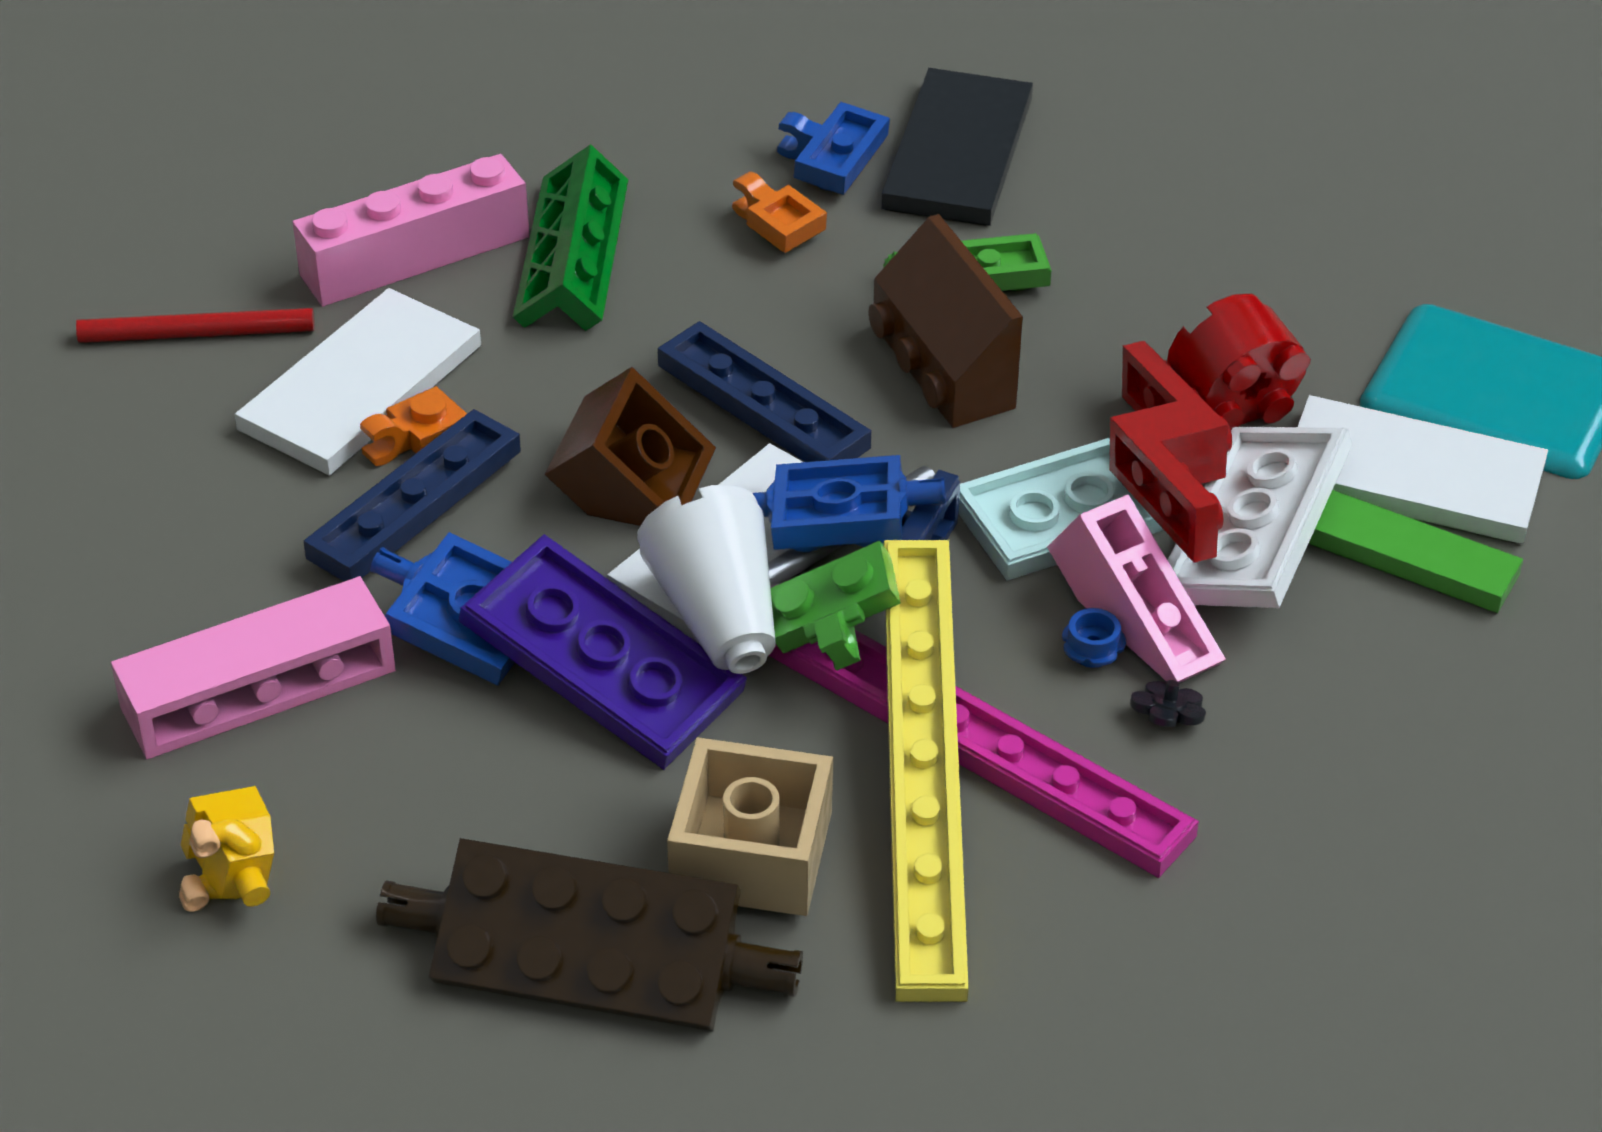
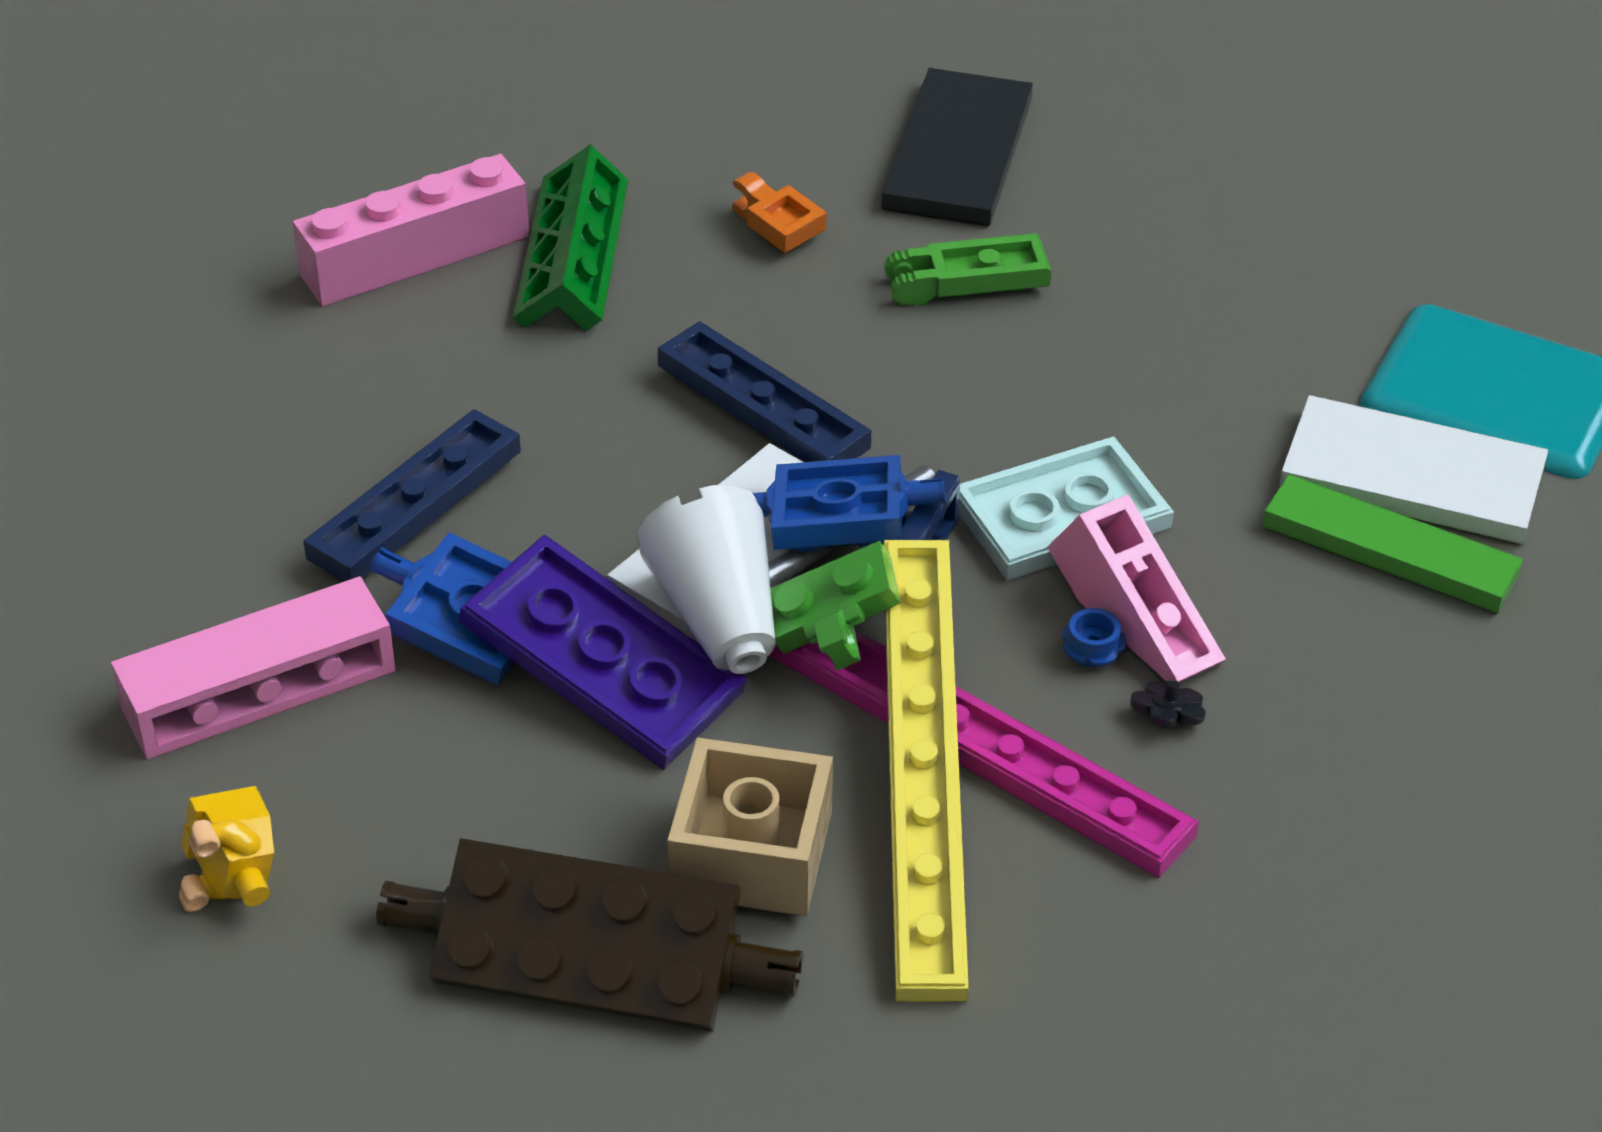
(195, 325): red bar -> none
(358, 371): white tile -> none
(409, 425): orange plate -> none
(629, 452): reddish brown slope -> none
(835, 151): blue plate -> none
(949, 325): reddish brown slope -> none
(1169, 451): red bracket -> none
(1241, 361): red brick -> none
(1270, 510): white tile -> none

